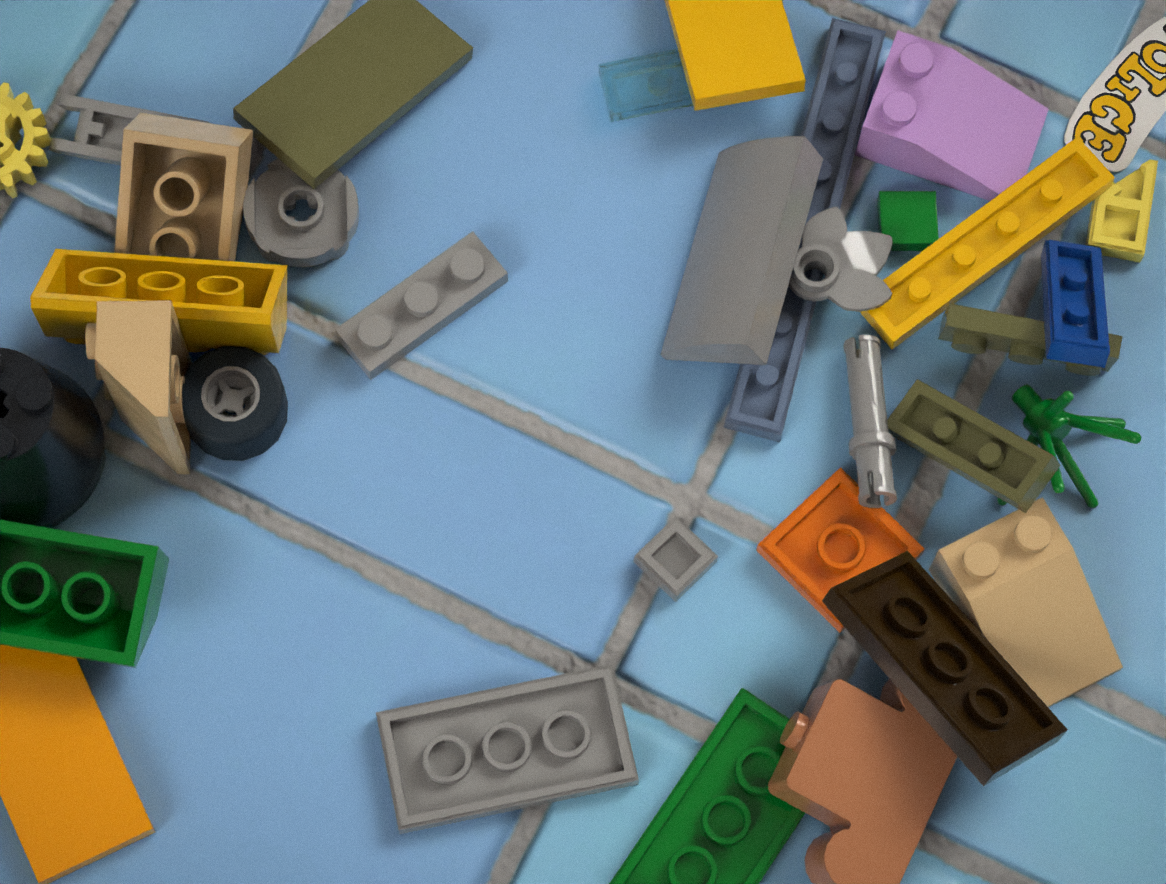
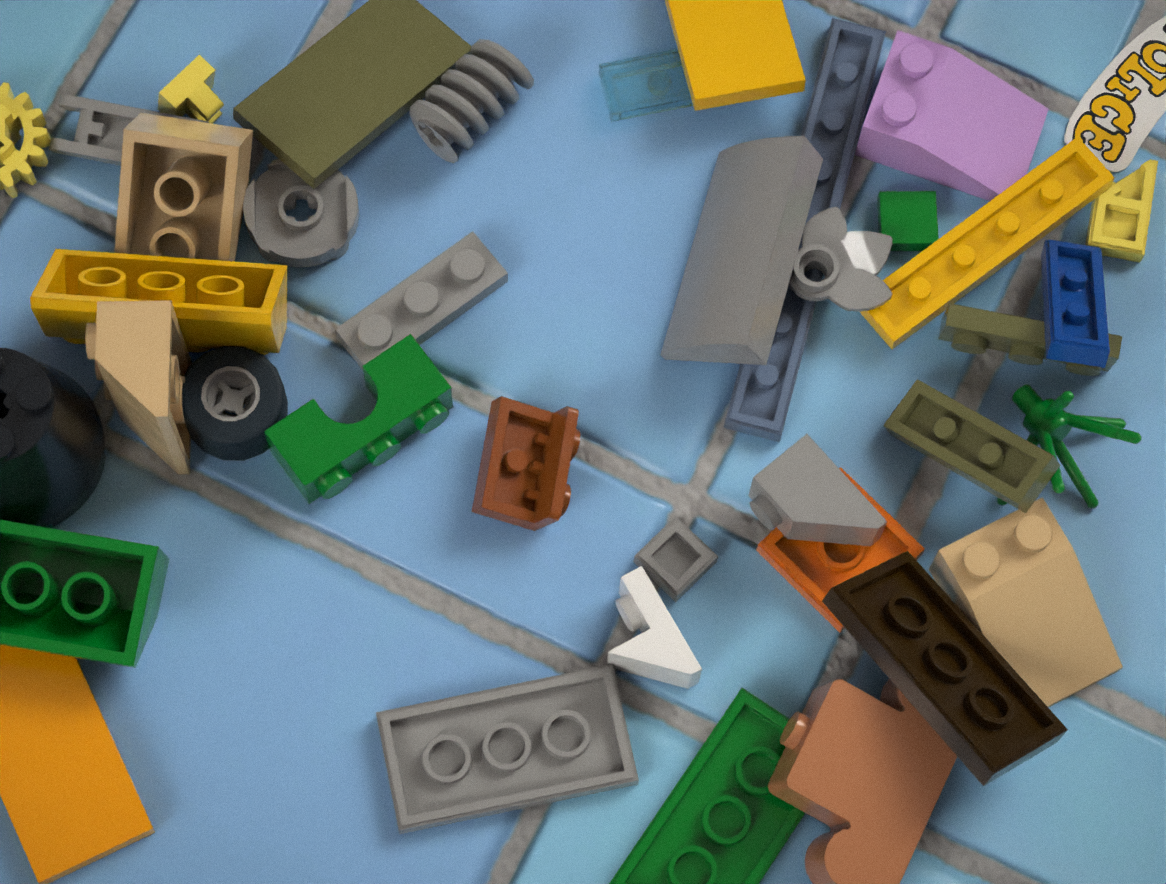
(192, 93): none -> light yellow tile
(326, 453): none -> green arch
(466, 95): none -> light grey piece
(526, 464): none -> dark orange bracket
(660, 648): none -> white slope
(813, 499): none -> light grey slope
(871, 442): light grey pin -> none

